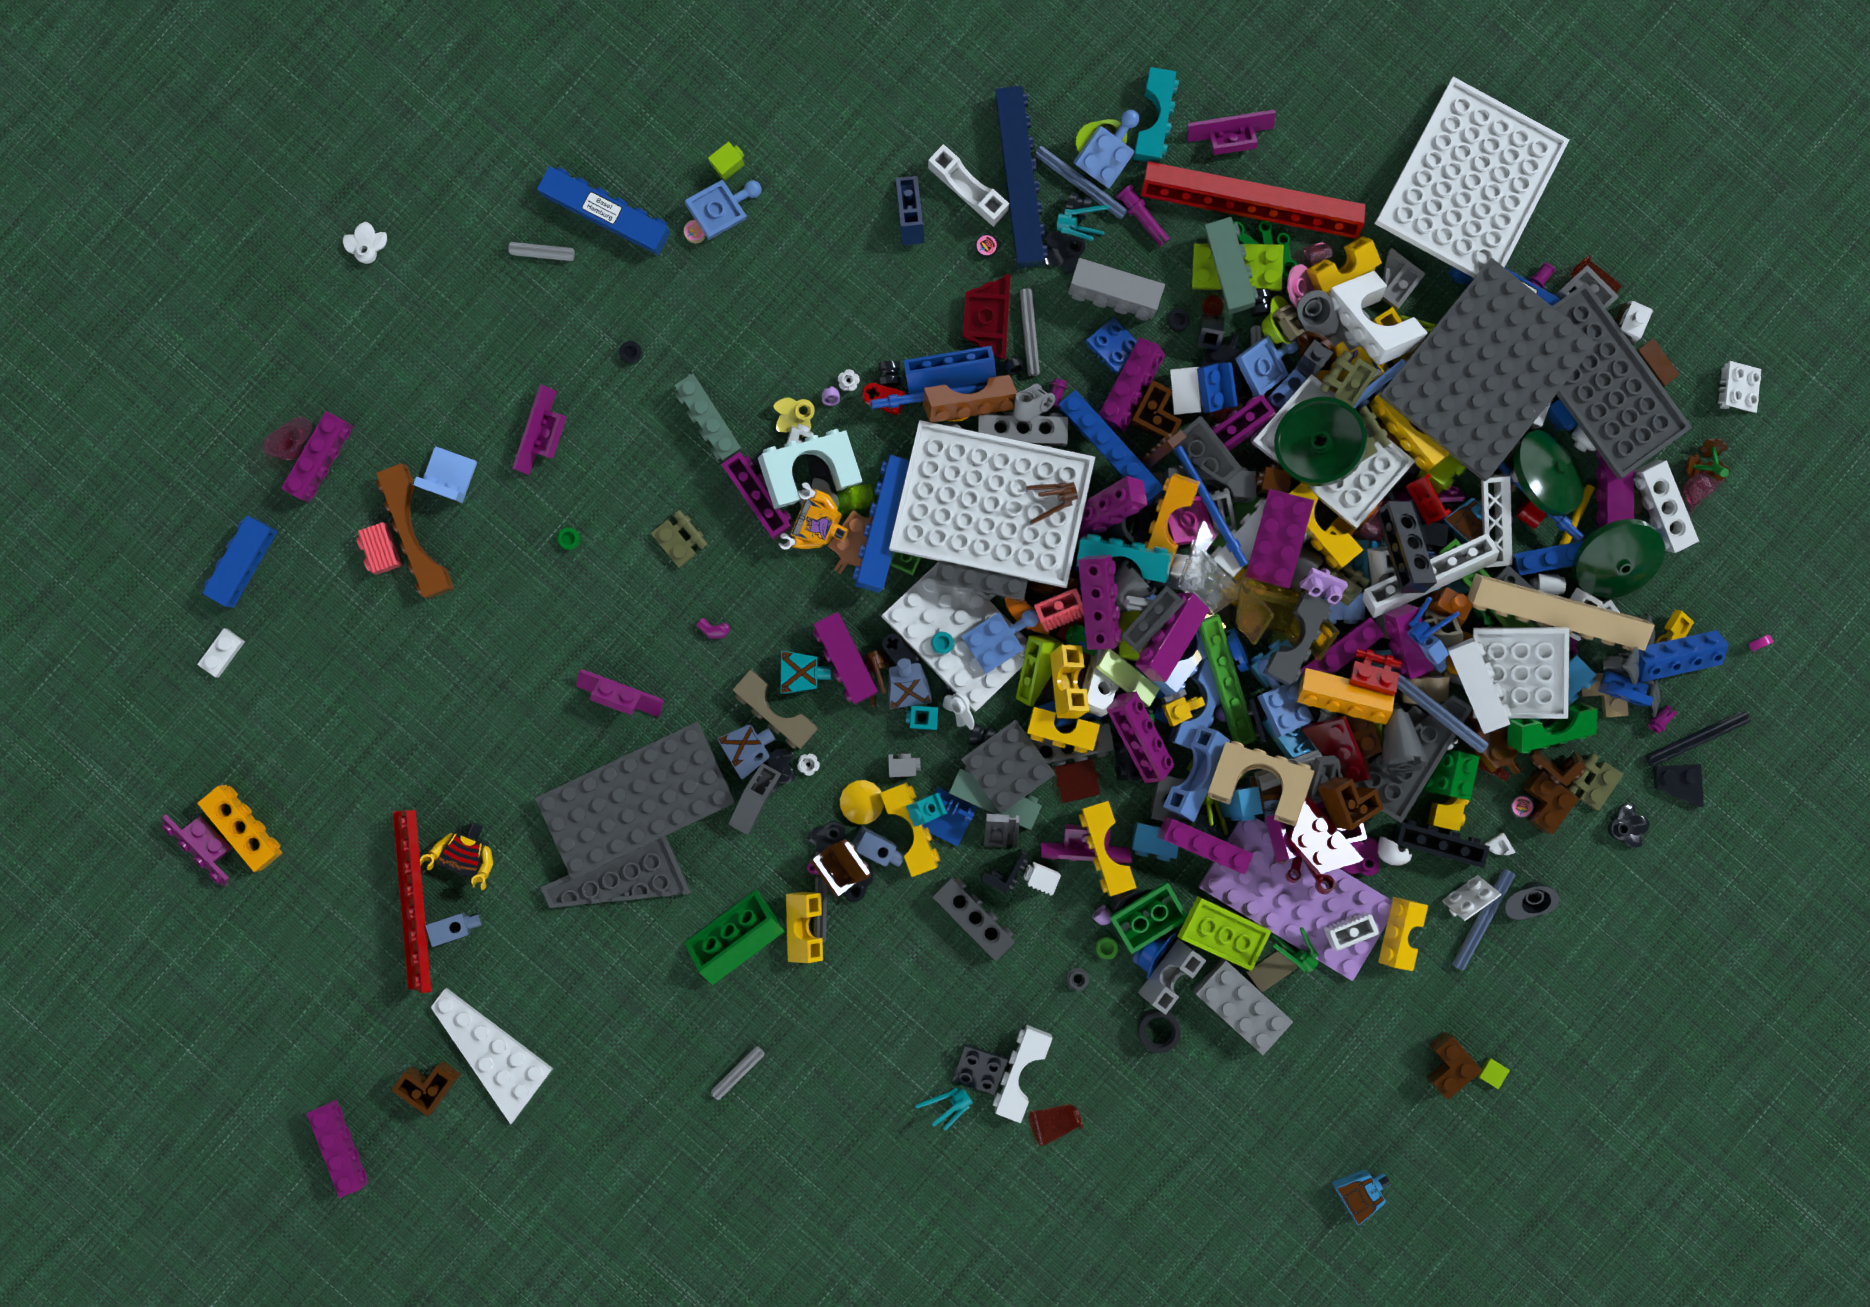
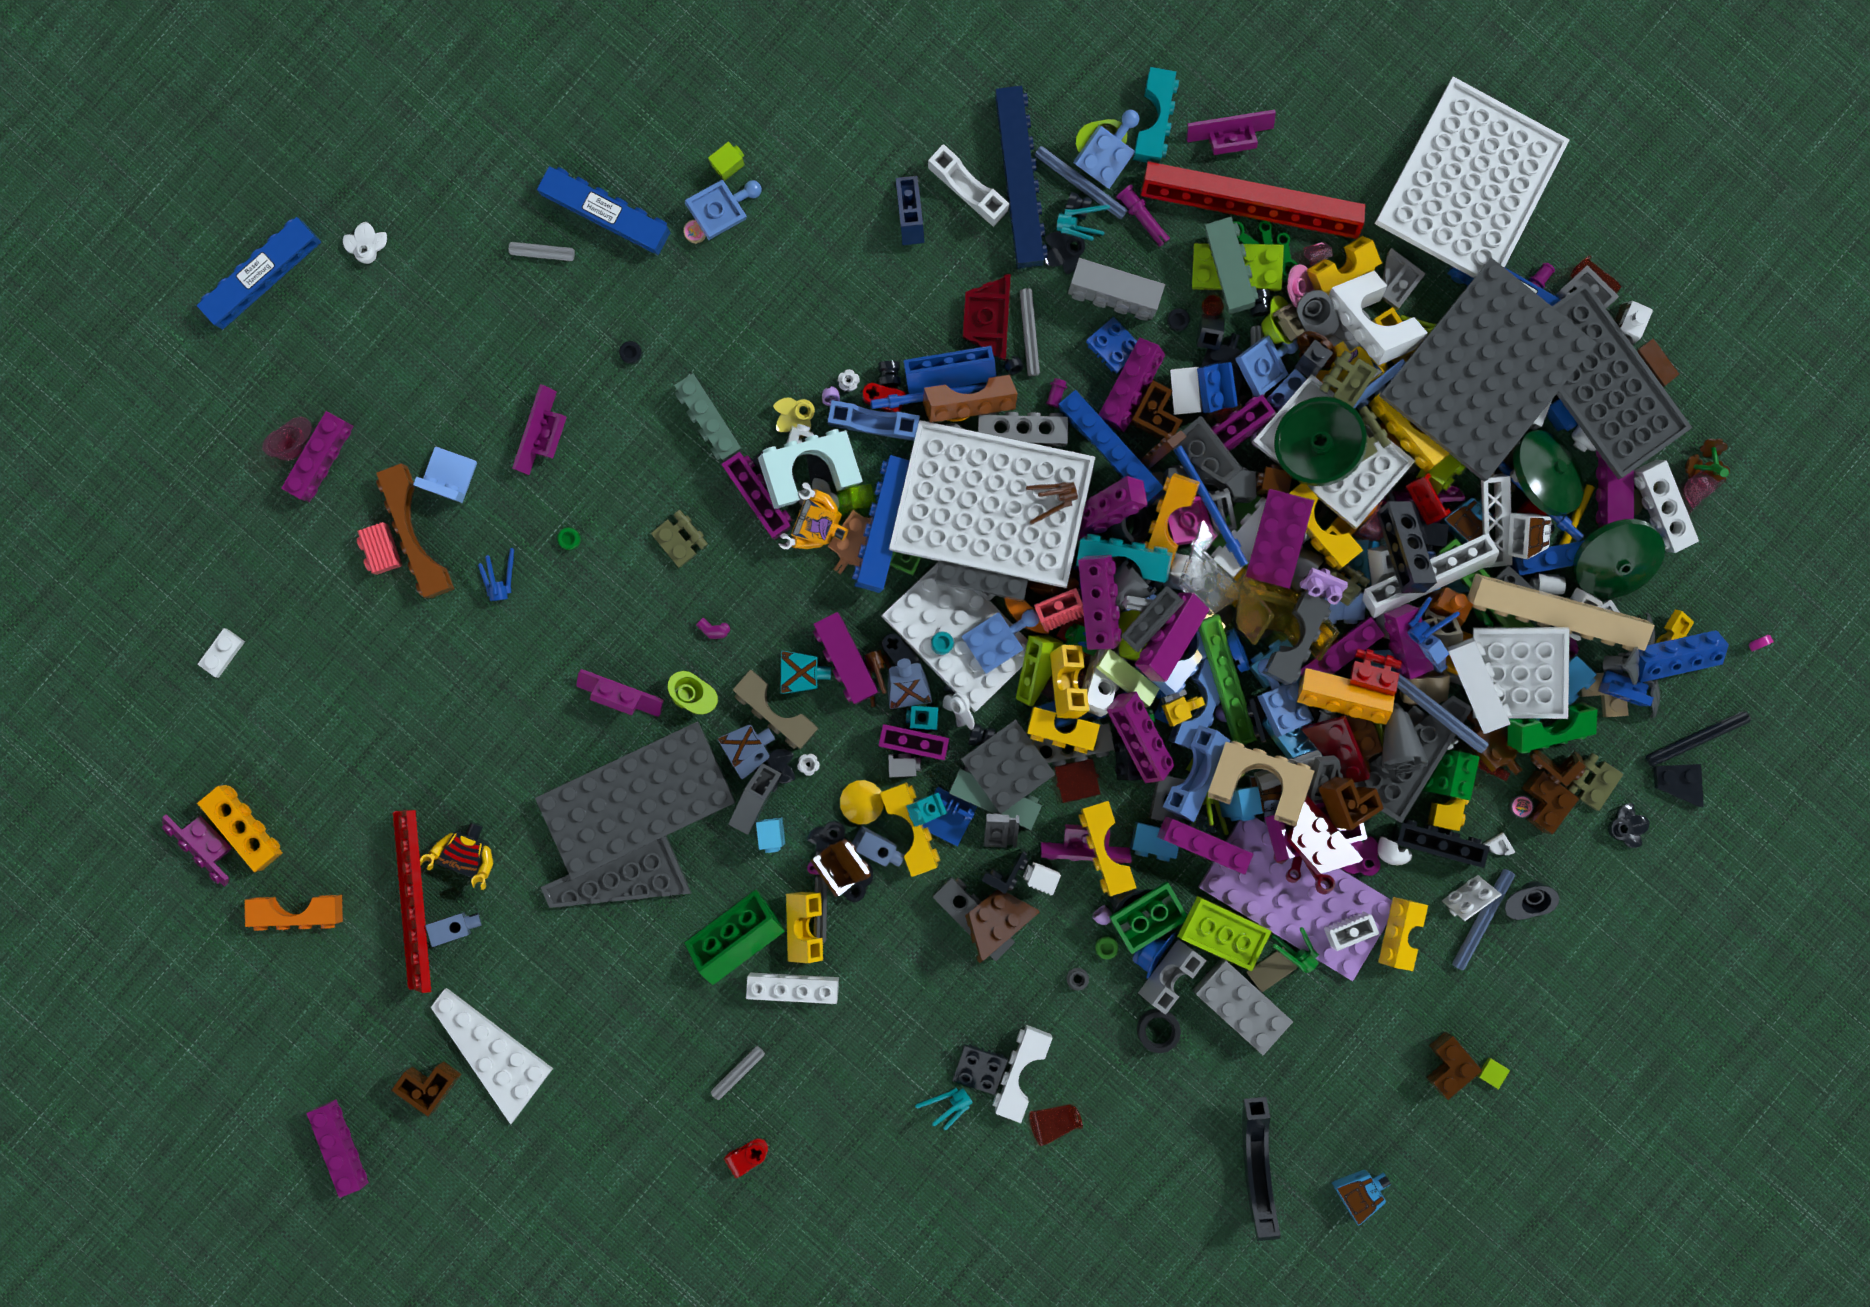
(239, 562): blue brick -> none
(258, 273): none -> blue brick
(265, 912): none -> orange arch
(497, 590): none -> blue plant
(692, 693): none -> lime piece
(744, 1159): none -> red piece
(770, 834): none -> medium azure brick
(792, 988): none -> white brick
(859, 419): none -> medium blue arch
(913, 742): none -> magenta brick
(986, 246): tile -> none
(996, 921): none -> reddish brown wing
(1032, 402): light grey piece -> none
(1257, 1168): none -> black arch
(1529, 534): none -> white torso
(1662, 719): magenta pin -> none
(1741, 387): white hinge -> none

